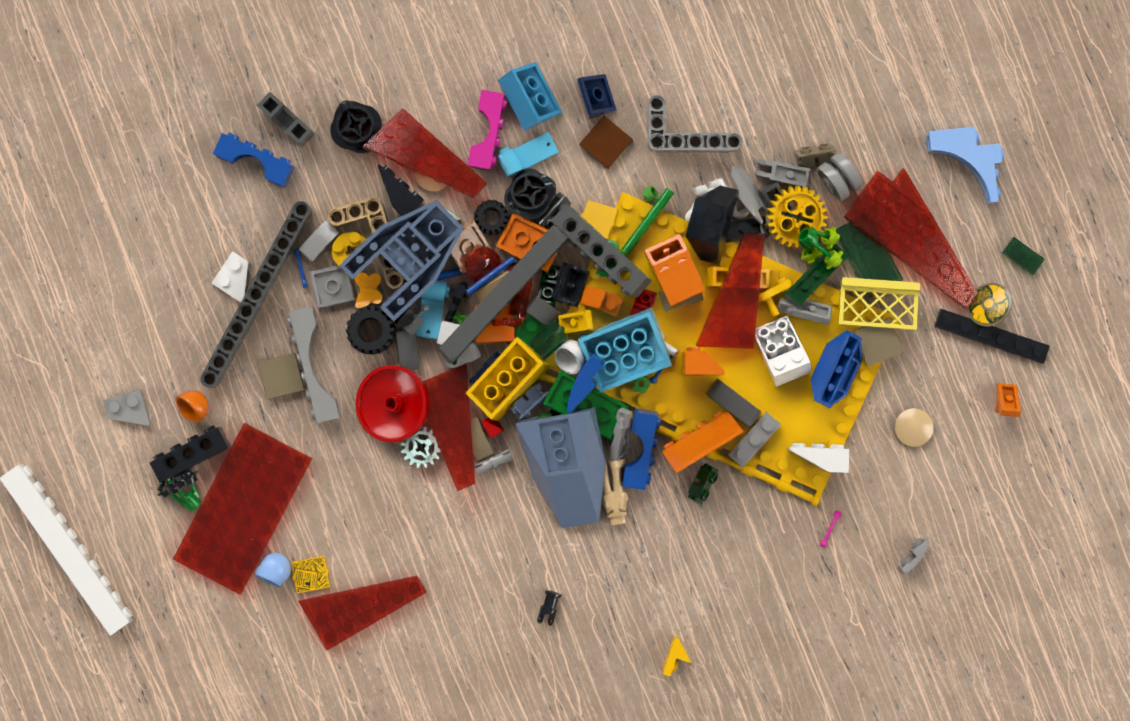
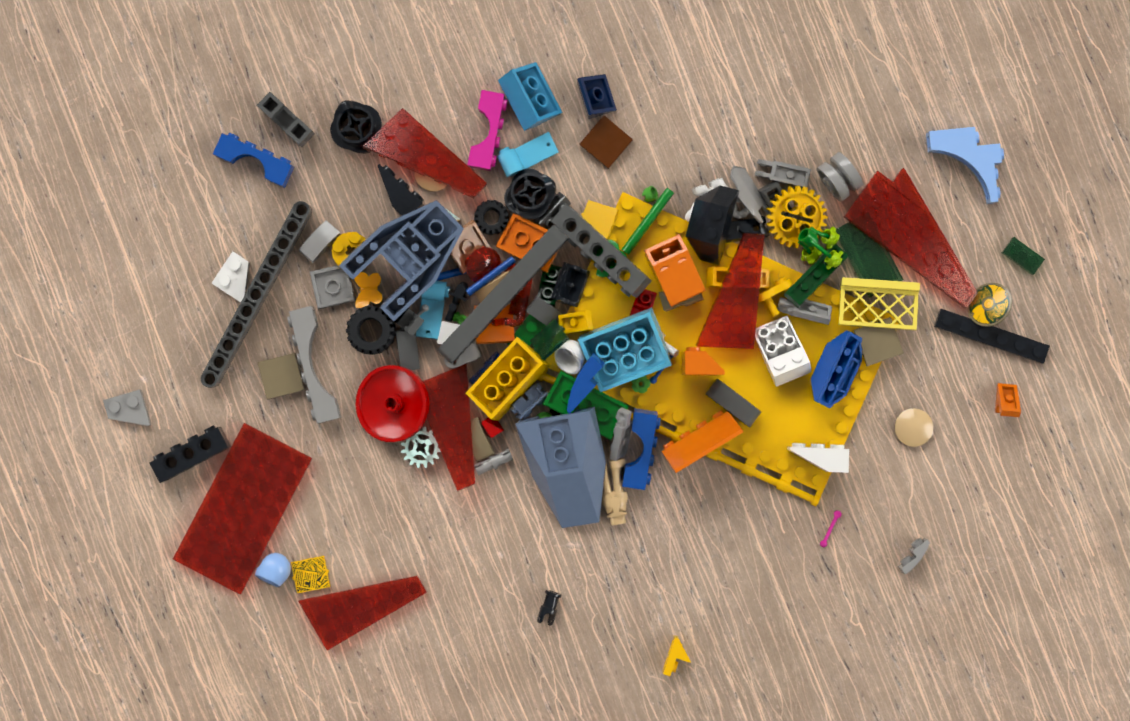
(66, 548): white brick -> none
(174, 484): plant -> none
(192, 405): orange hat -> none
(296, 252): blue hinge -> none
(372, 217): tan beam -> none
(601, 300): orange slope -> none
(685, 138): light grey beam -> none
(708, 476): dark green hinge -> none
(754, 439): light grey plate -> none
(807, 155): dark tan hinge -> none

